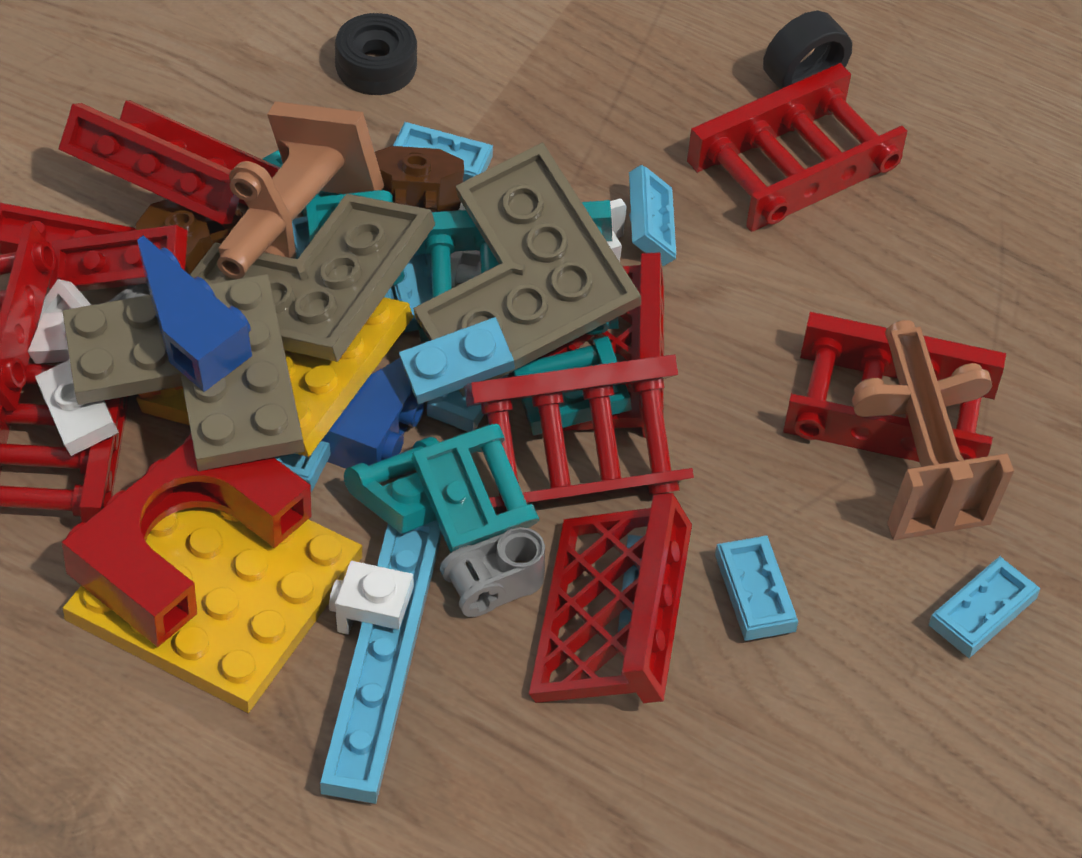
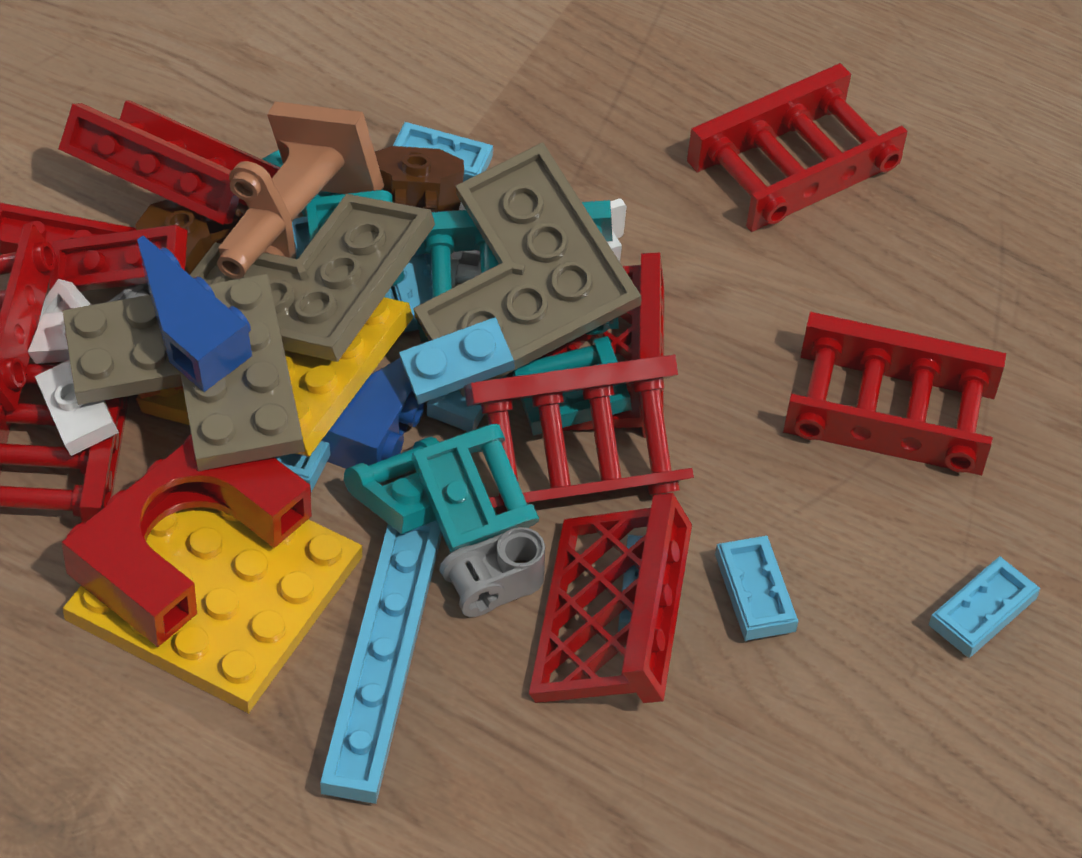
(370, 73): black tyre -> none
(370, 596): white bracket -> none
(652, 214): medium azure plate -> none
(800, 37): black tyre -> none
(946, 488): nougat piece -> none

